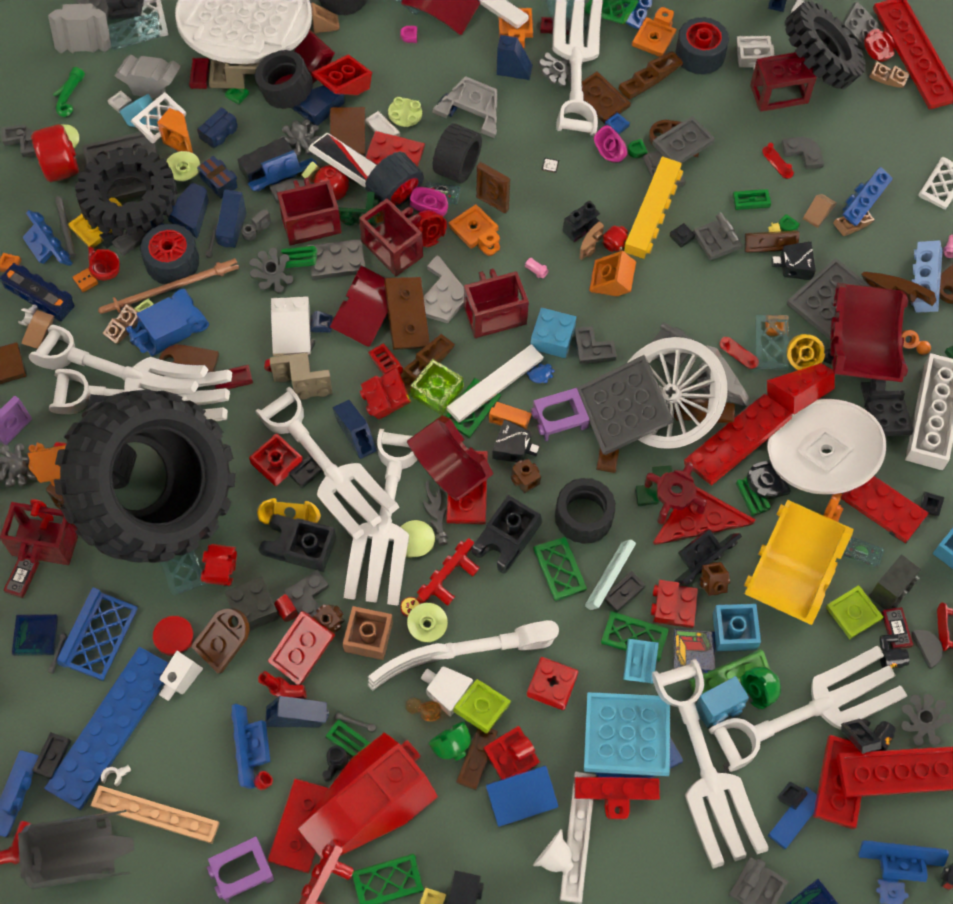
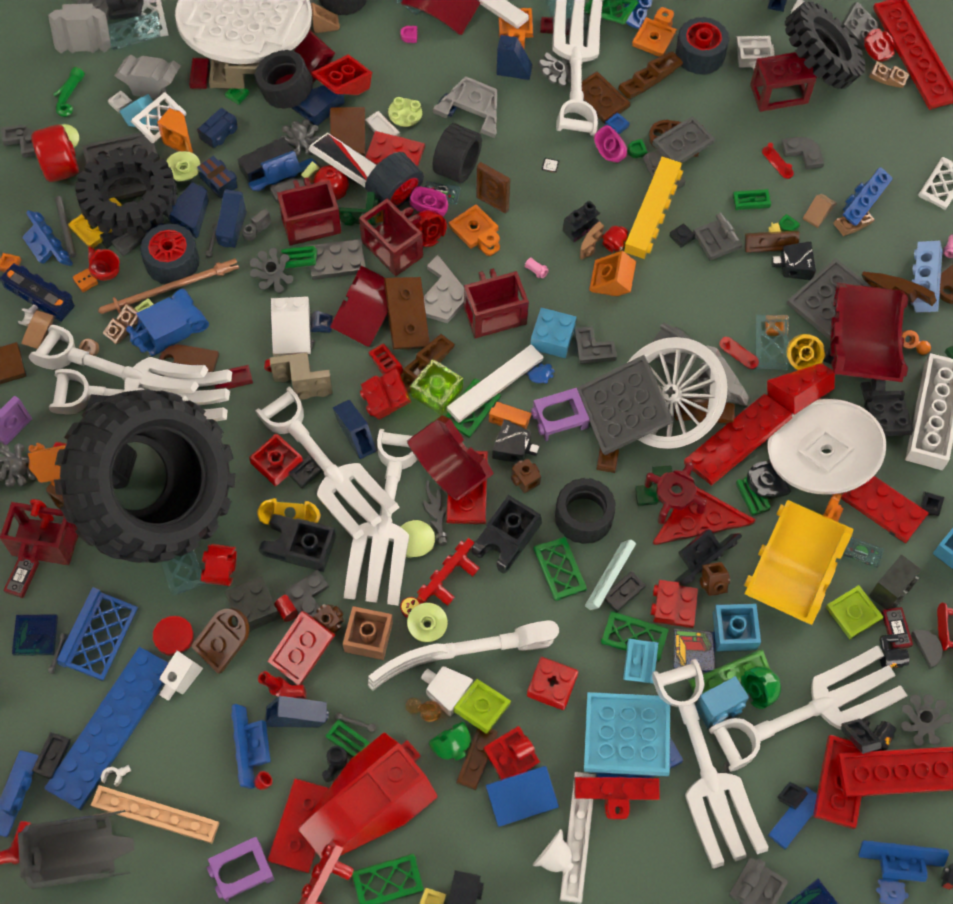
(89, 346): none -> medium nougat tile

